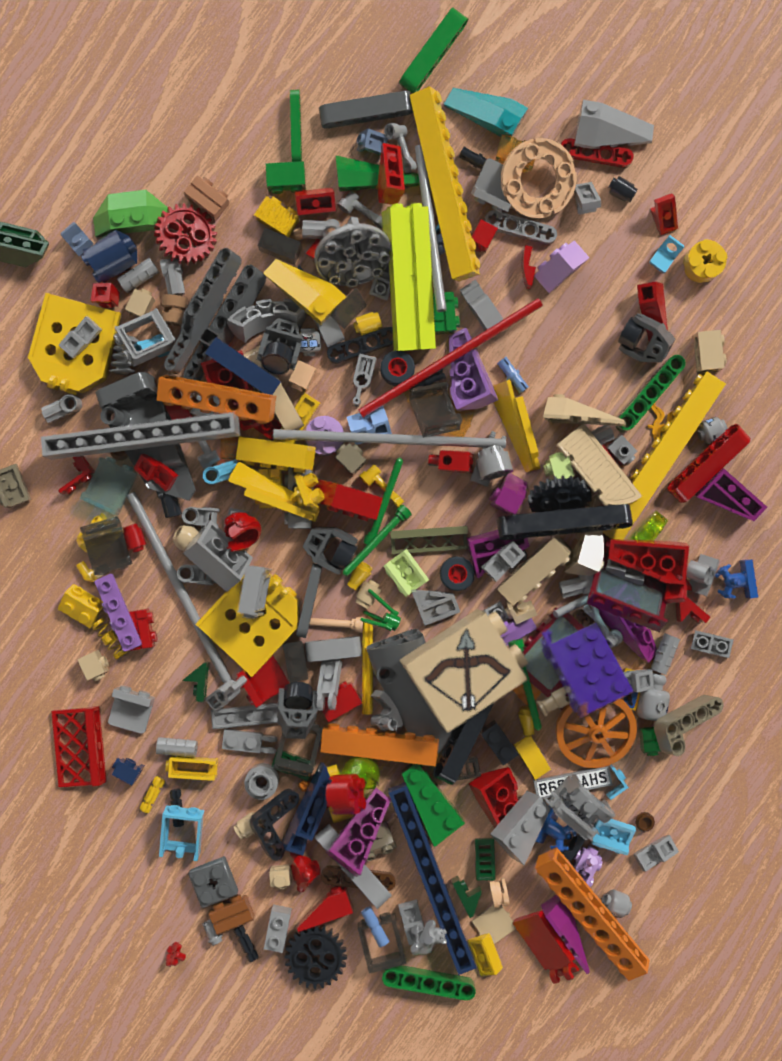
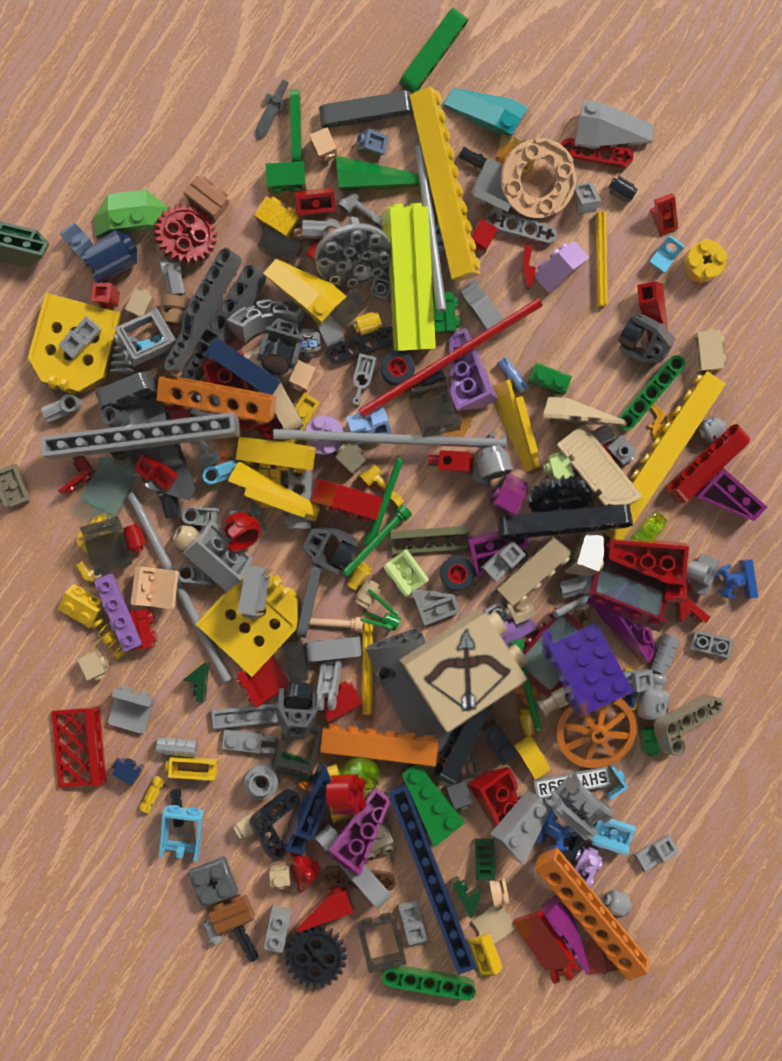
(138, 275): light grey axle -> none
(154, 587): none -> light nougat bracket
(174, 954): red plant -> none
(225, 693): light grey piece -> none
(256, 512): none -> clear light blue hand
(271, 110): none -> dark grey sword
(304, 492): yellow hips -> none
(323, 145): none -> light nougat brick
(376, 929): medium blue piece -> none
(384, 722): light grey pin -> none
(388, 705): light grey slope -> none
(391, 175): red slope -> none
(398, 132): light grey brick -> none
(427, 938): light grey animal -> none
(459, 794): none -> dark grey brick
(549, 379): none -> green brick
(597, 958): none -> clear red piece
(601, 259): none -> yellow axle
(612, 637): light grey brick -> none
(625, 572): light grey slope -> none
(644, 821): reddish brown plate -> none

